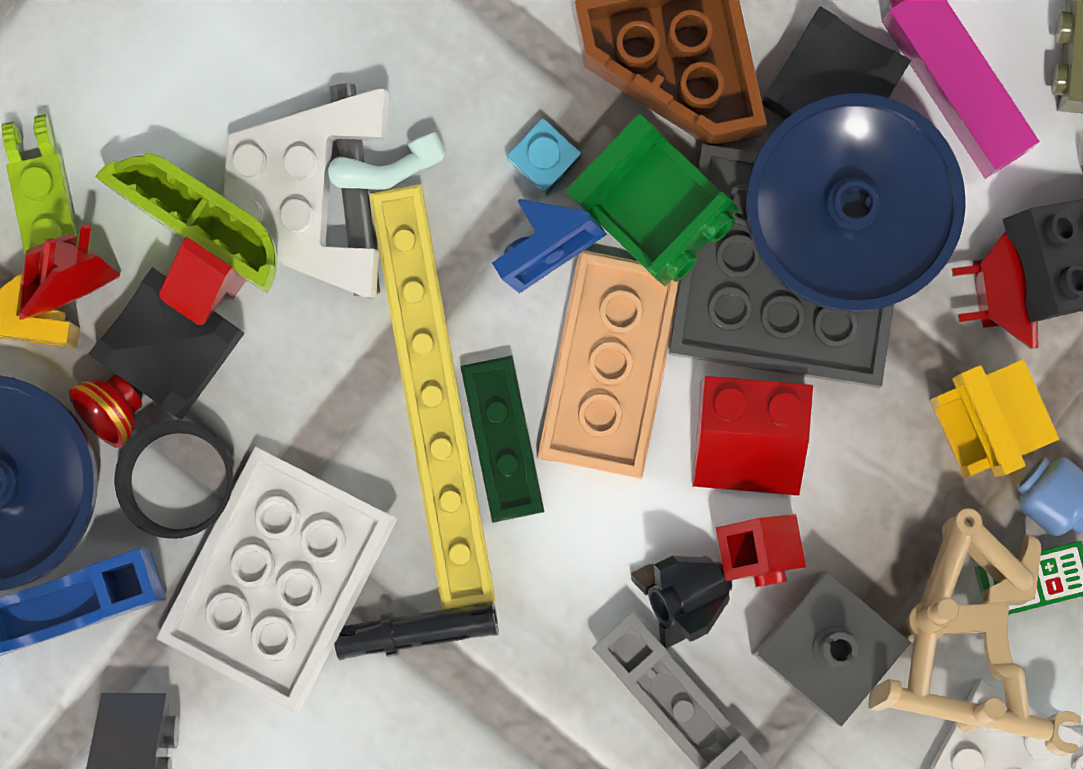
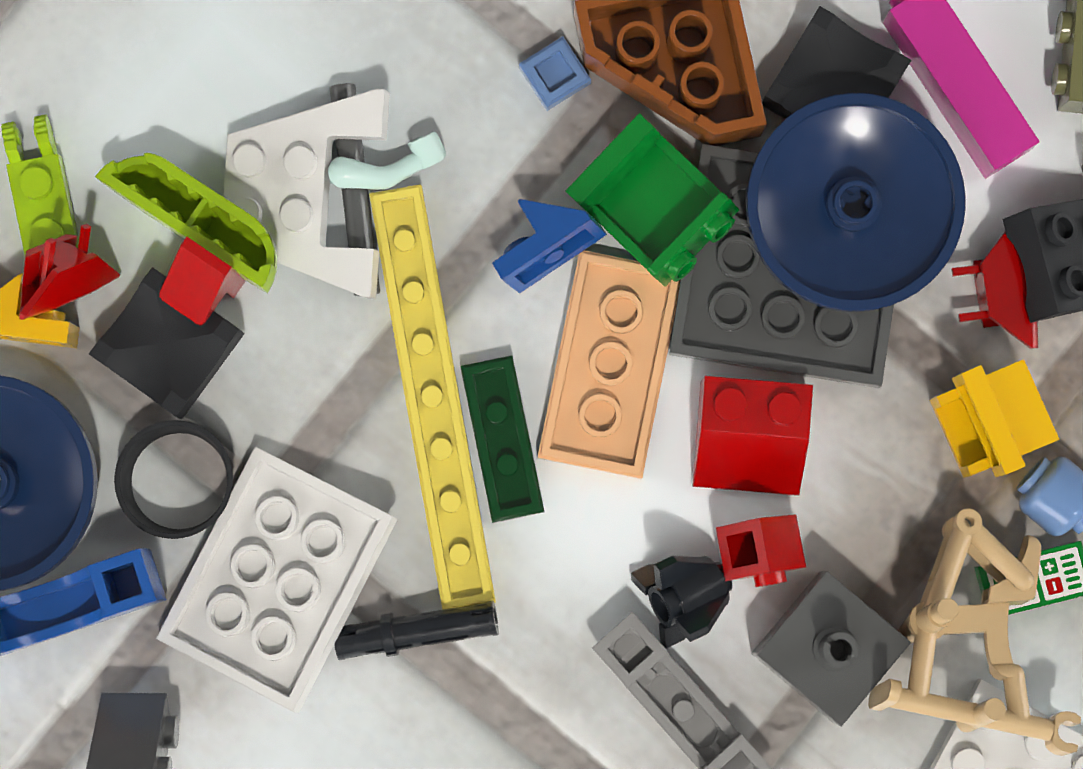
(107, 408): red piece -> none
(543, 156): medium azure plate -> none
(555, 73): none -> medium blue tile

